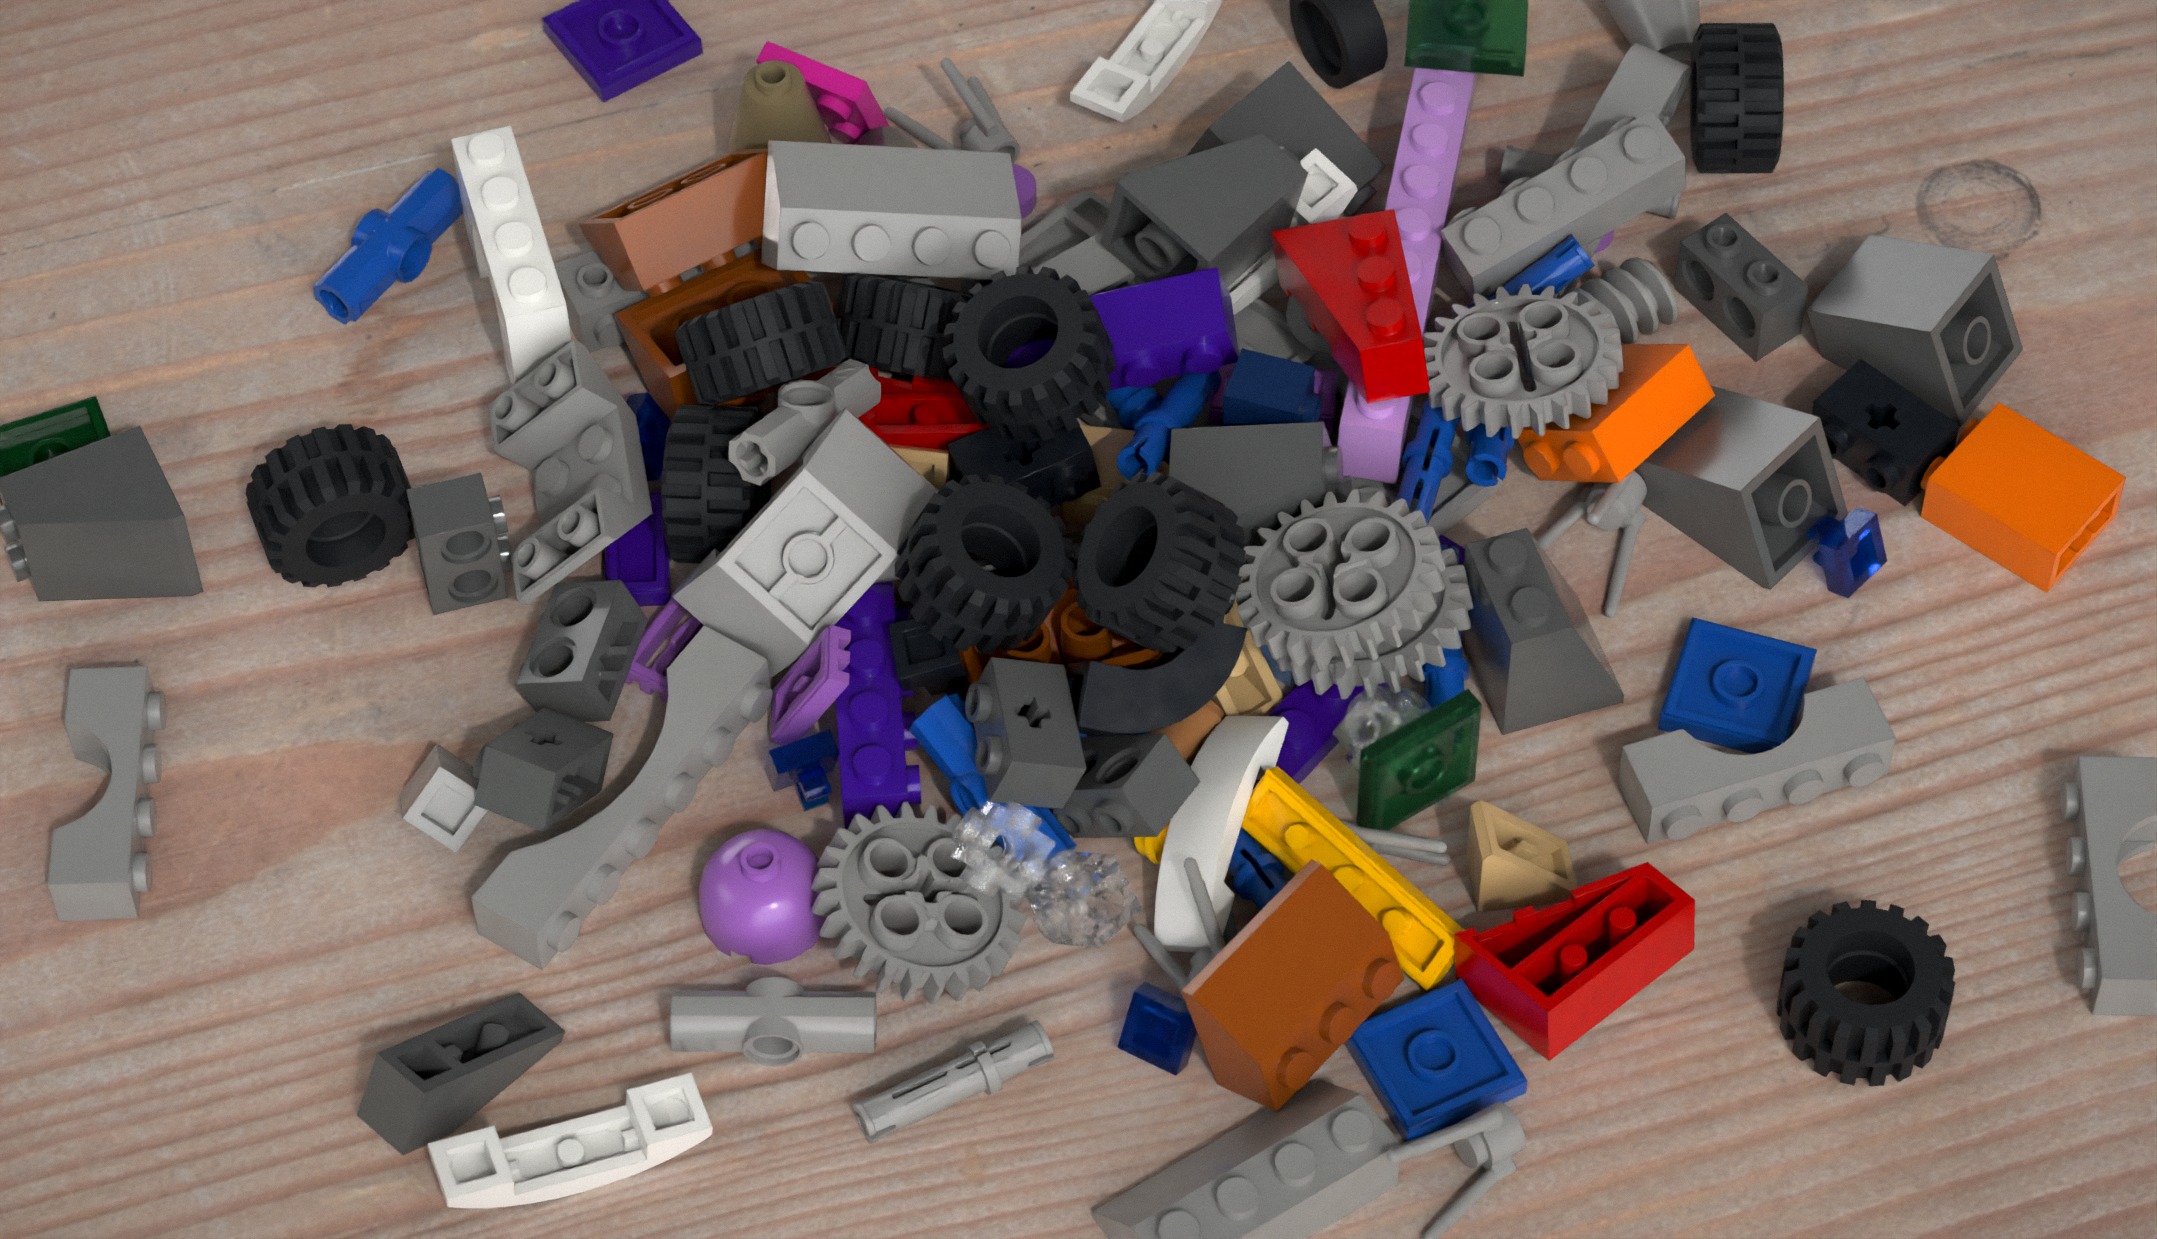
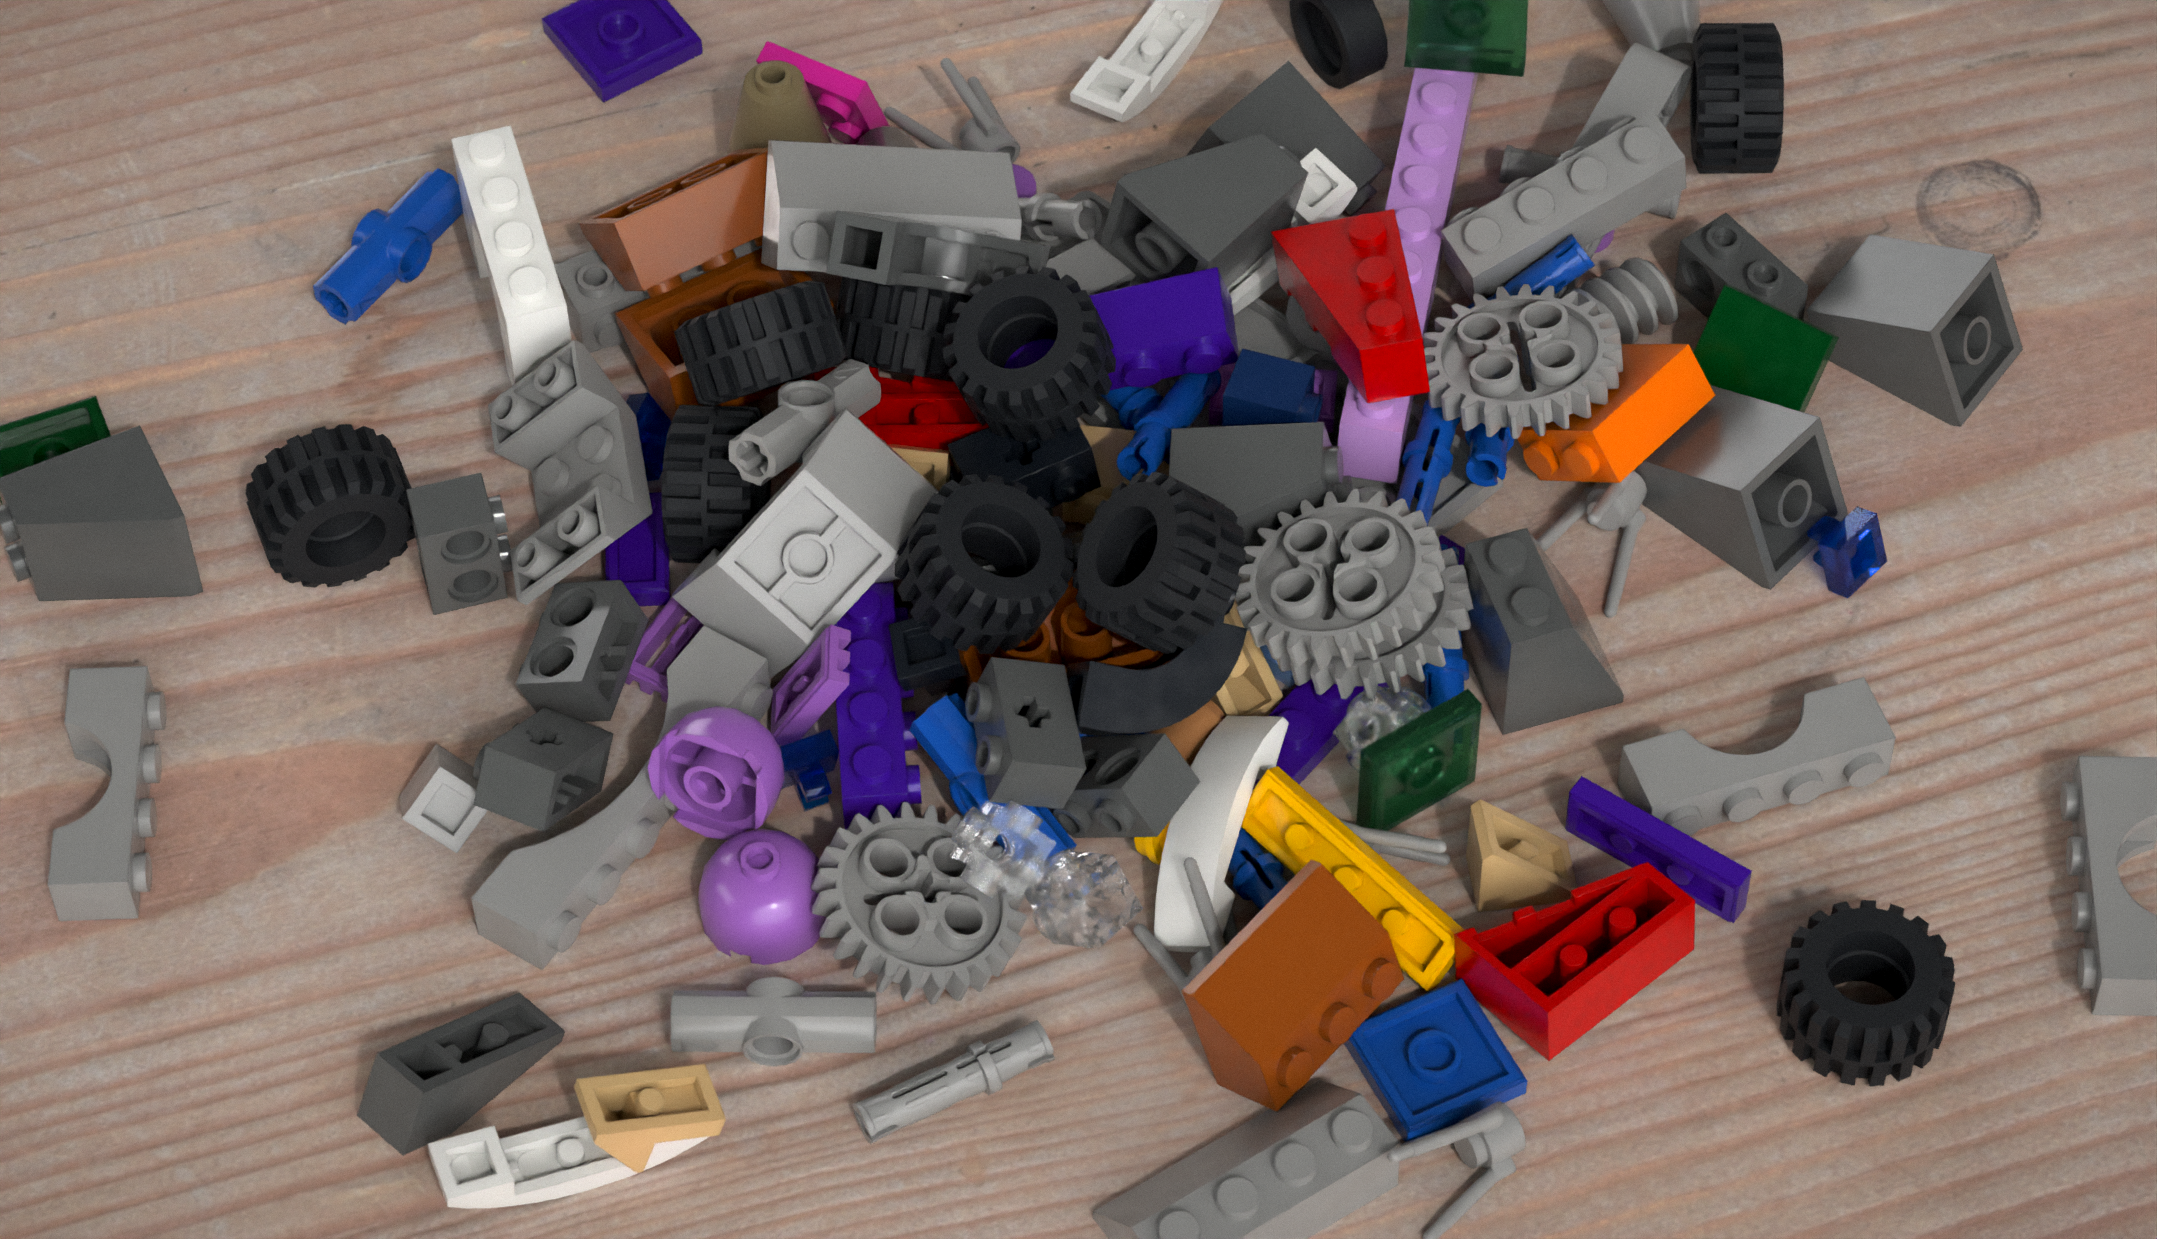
(649, 1107): none -> tan slope
(718, 771): none -> medium lavender cylinder
(924, 253): none -> dark grey arch
(1049, 217): none -> light grey pin
(1158, 1029): clear blue tile -> none
(1640, 838): none -> dark purple tile
(1736, 687): blue tile -> none
(1762, 350): none -> dark green tile
(1883, 431): black brick -> none
(2021, 496): orange brick -> none

